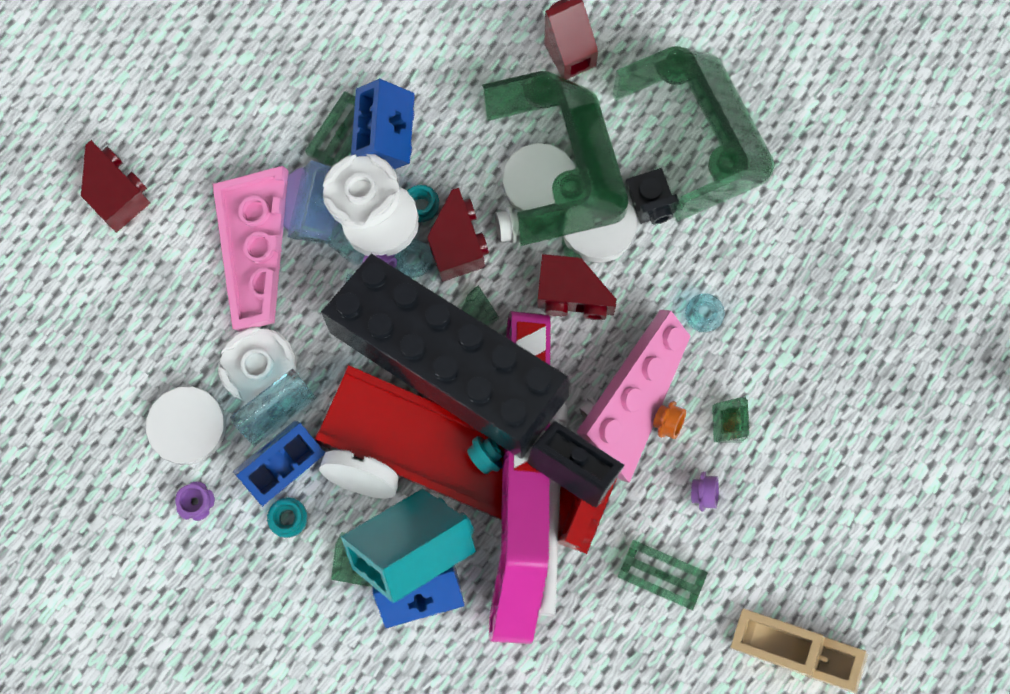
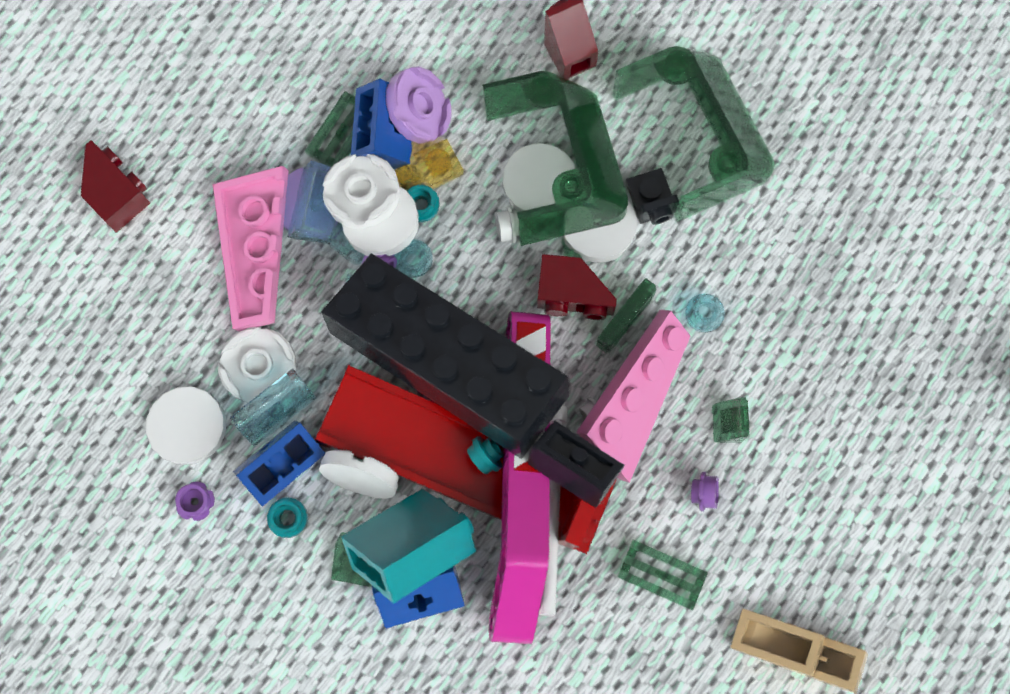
(418, 105): none -> lavender tile
(433, 165): none -> clear yellow plate
(454, 241): dark red slope -> none
(479, 307): clear green tile -> none
(626, 316): none -> clear green tile
(669, 420): orange plate -> none

